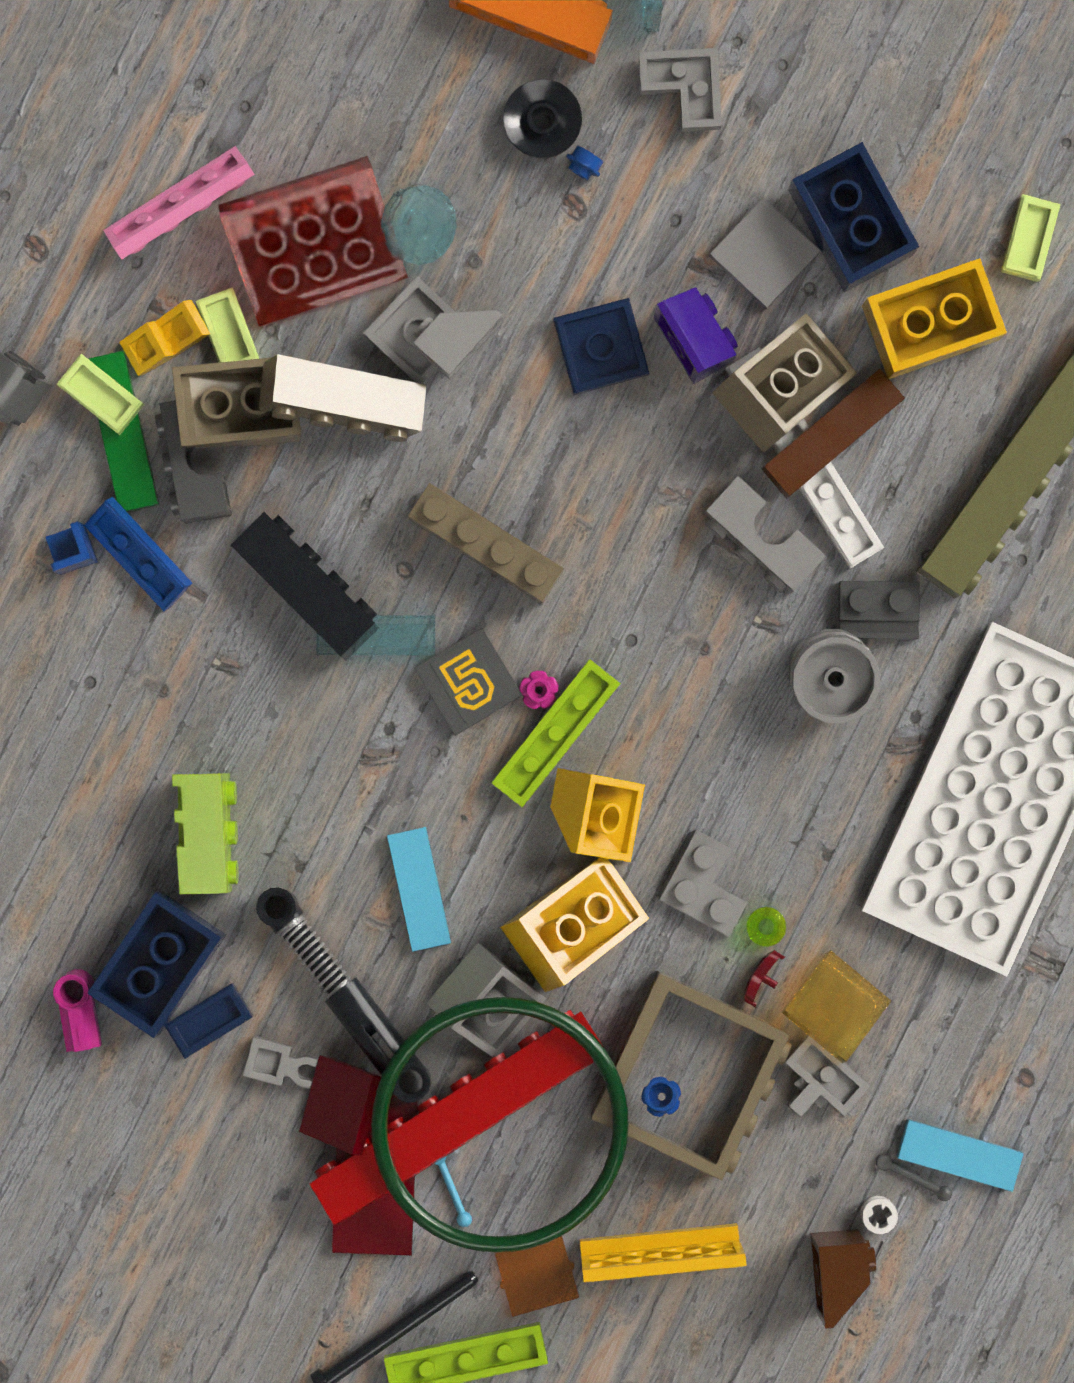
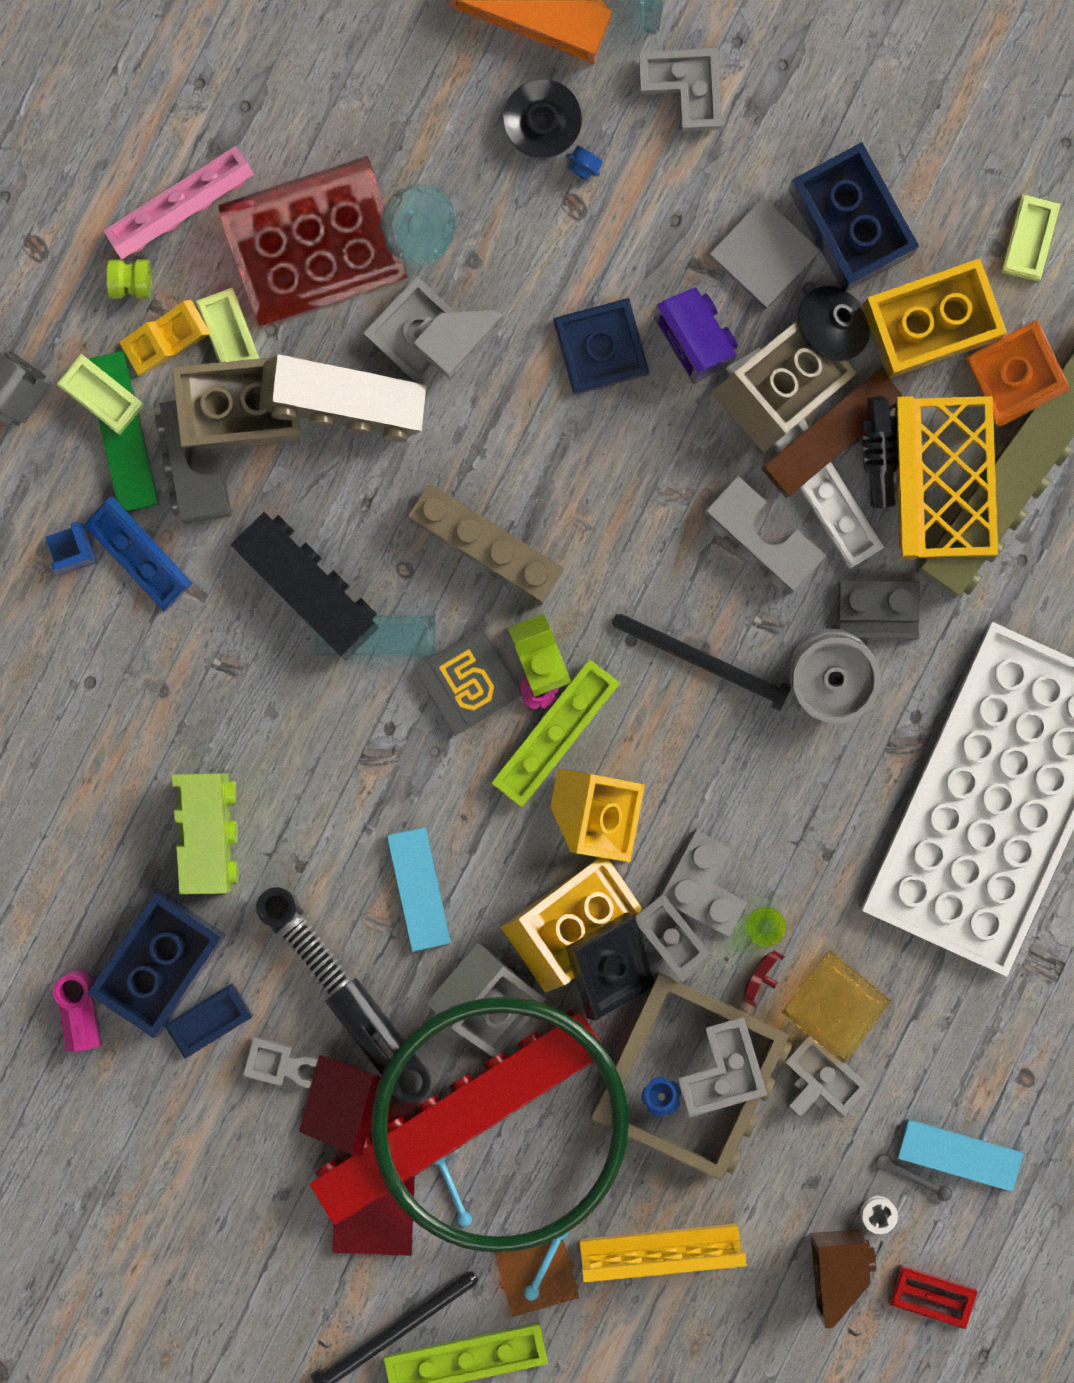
(129, 279): none -> lime wheel
(531, 1292): none -> medium azure hinge
(539, 654): none -> lime slope
(610, 966): none -> black tile
(673, 938): none -> light grey slope
(703, 660): none -> black bar
(735, 1074): none -> light grey plate
(823, 329): none -> black dish
(880, 451): none -> black hinge
(901, 1286): none -> red tile
(910, 477): none -> yellow fence
(1018, 373): none -> orange tile

